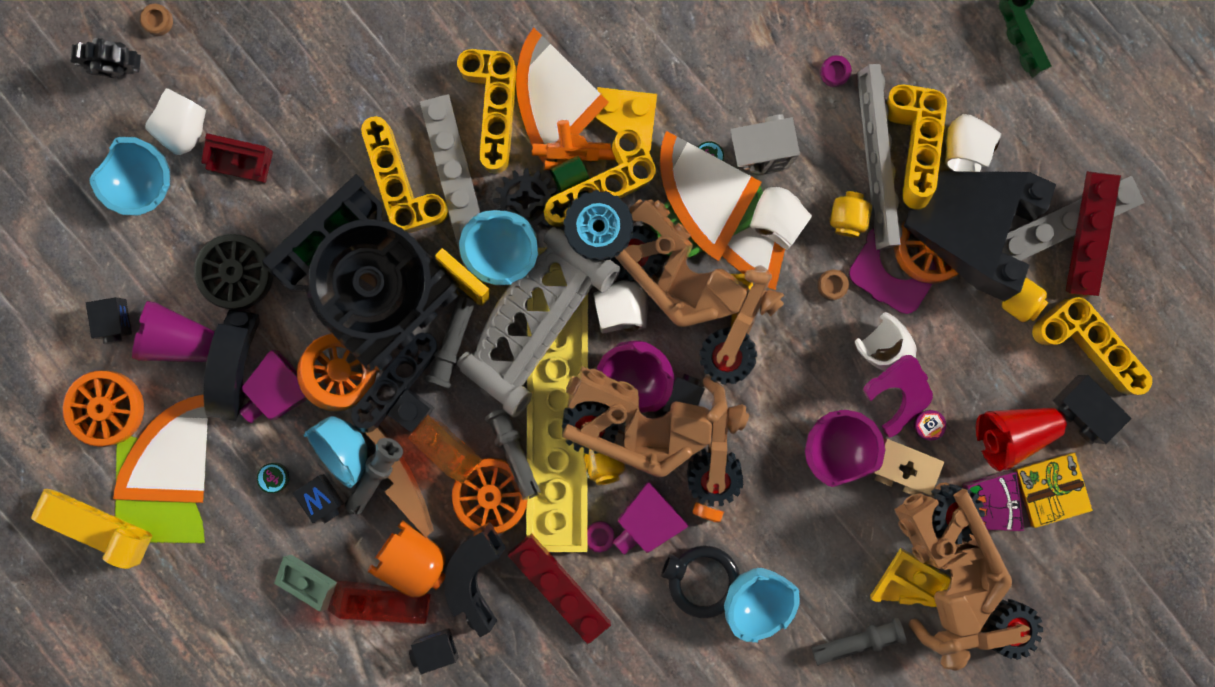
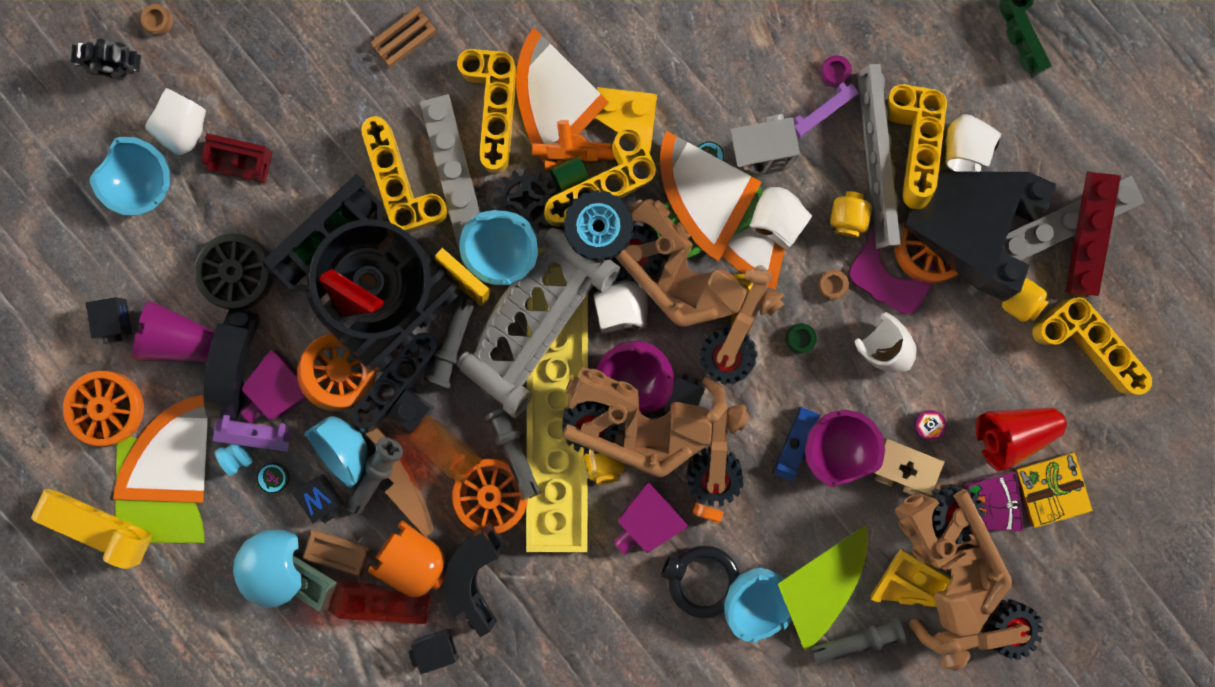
(233, 458): none -> medium azure wheel
(251, 434): none -> medium lavender piece
(266, 568): none -> medium azure cylinder
(336, 552): none -> medium nougat tile
(348, 296): none -> red slope
(396, 28): none -> medium nougat tile
(559, 588): dark red plate -> none
(600, 536): magenta tile -> none
(791, 457): none -> blue piece
(800, 338): none -> dark green tile
(824, 586): none -> lime sticker
(844, 95): none -> medium lavender piece
(916, 392): magenta piece -> none
(1091, 410): black brick -> none

